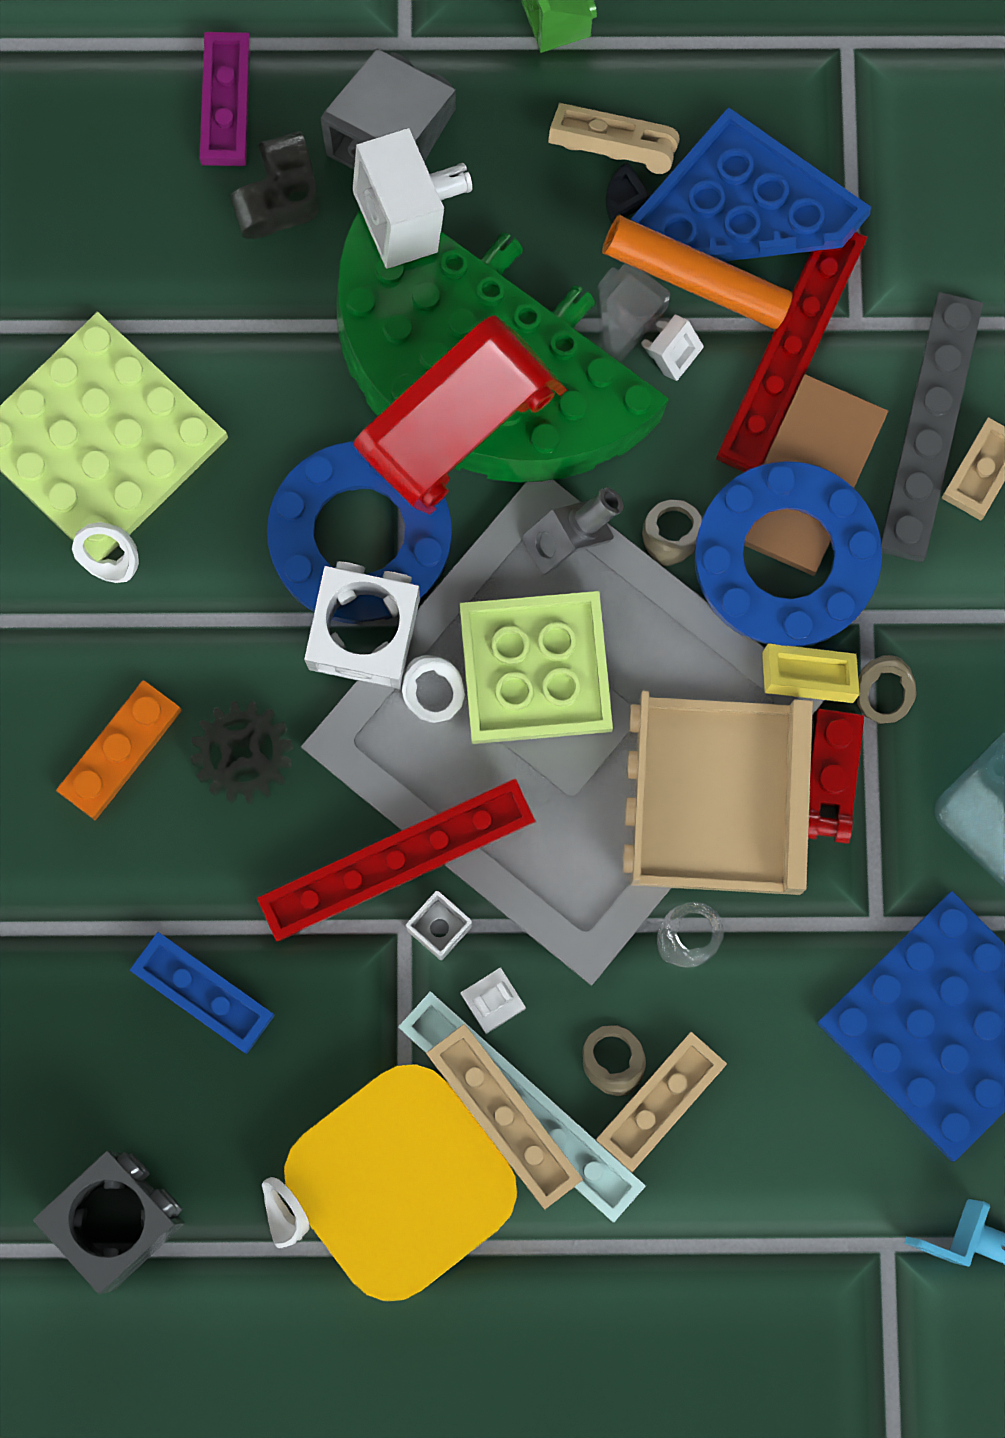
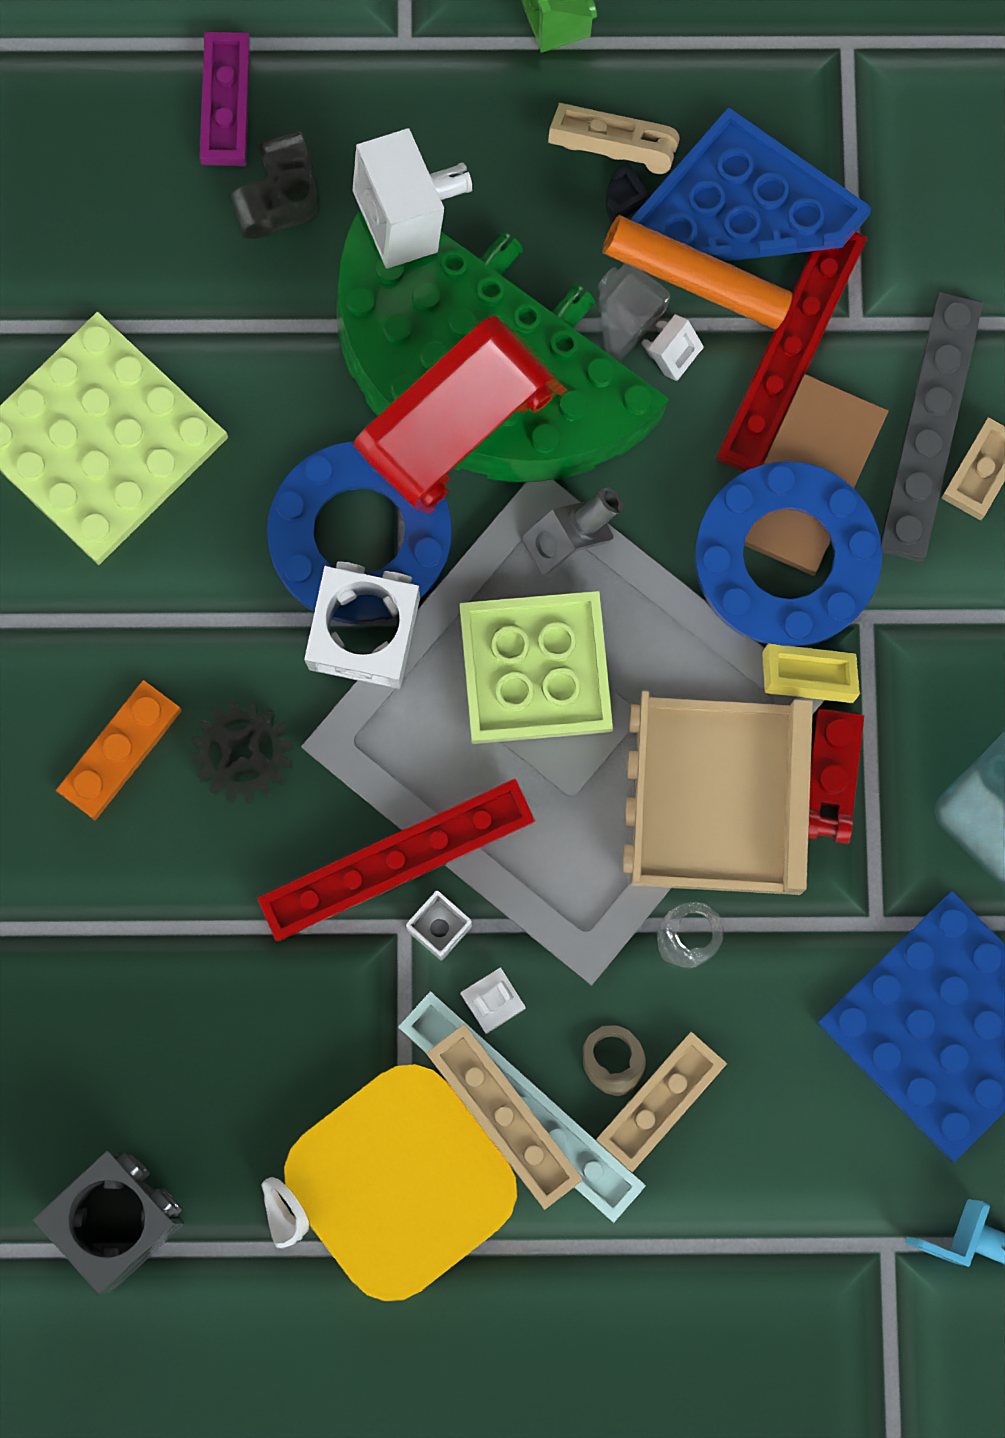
(107, 569): white piece -> none
(202, 992): blue plate -> none
(384, 100): dark grey slope -> none
(442, 668): white piece -> none
(666, 551): dark tan piece -> none
(871, 673): dark tan piece -> none

